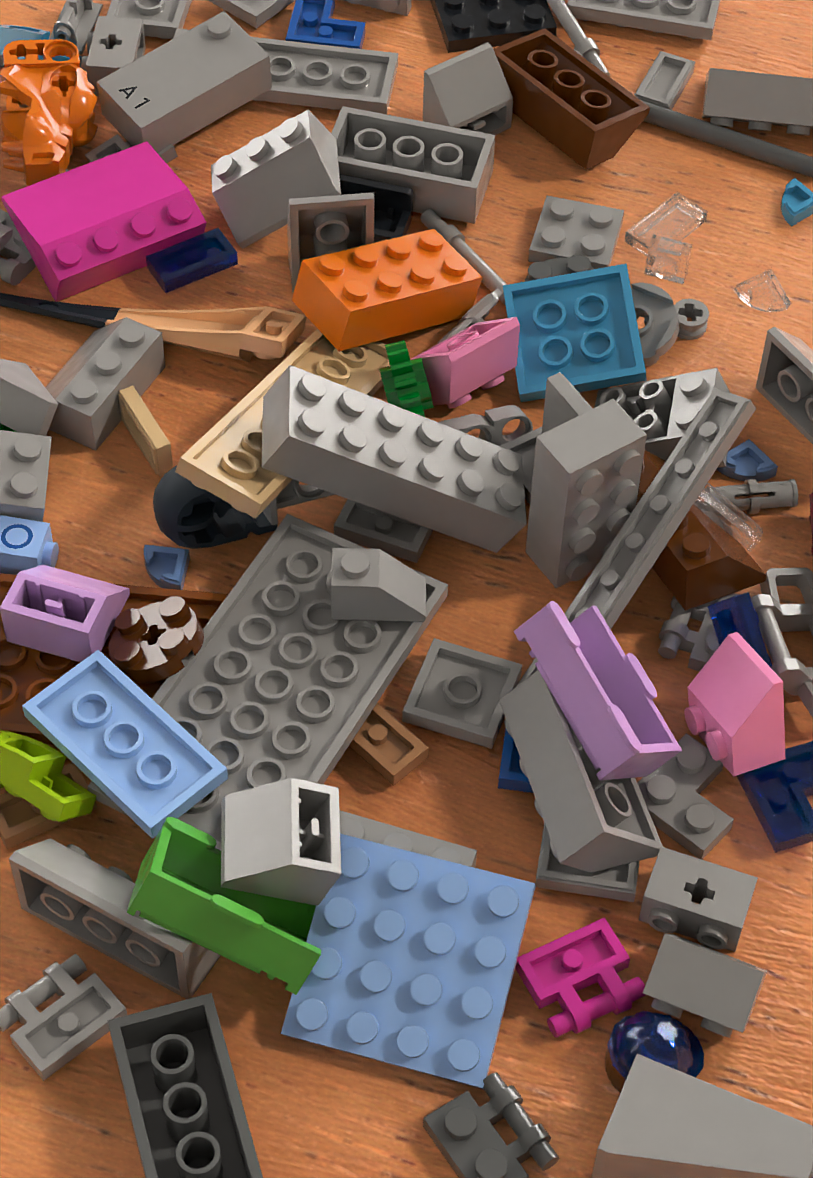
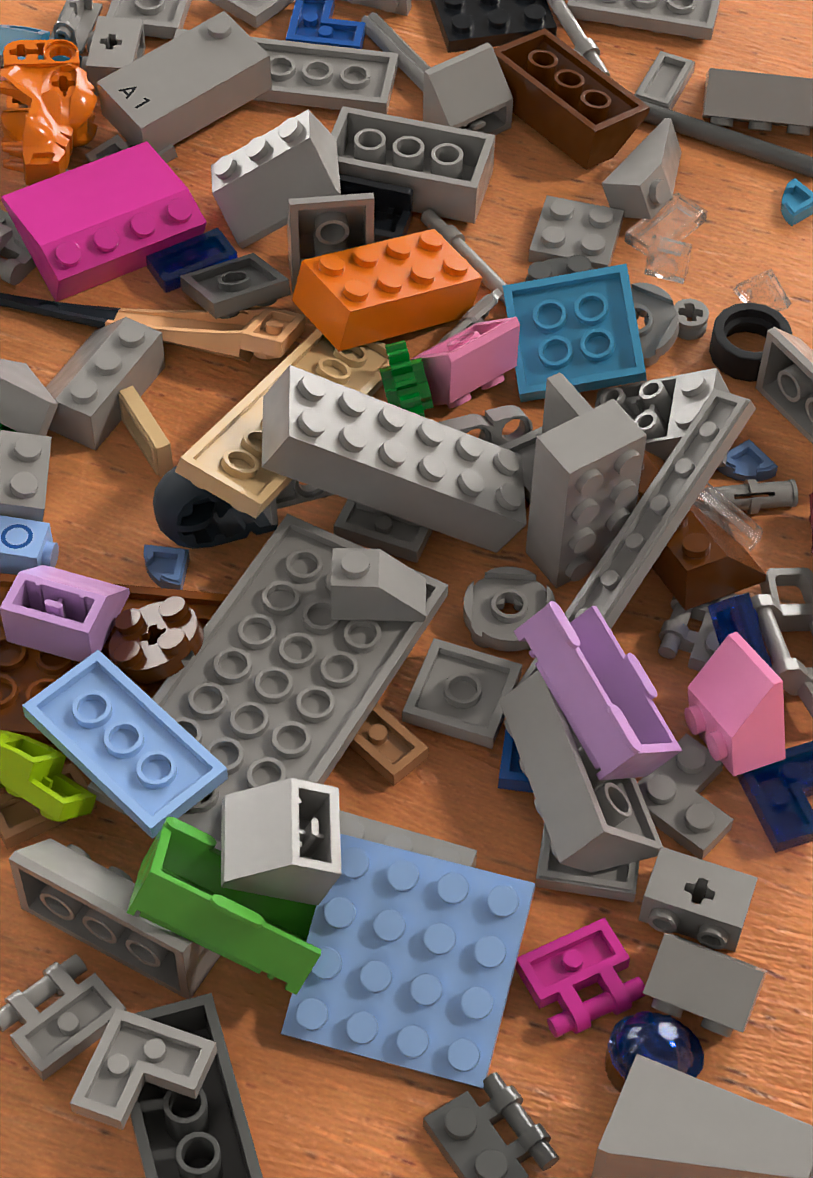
(135, 1053): none -> light grey plate
(235, 286): none -> dark grey plate
(390, 41): none -> light grey axle
(488, 596): none -> light grey plate
(647, 175): none -> light grey slope
(738, 319): none -> black tyre

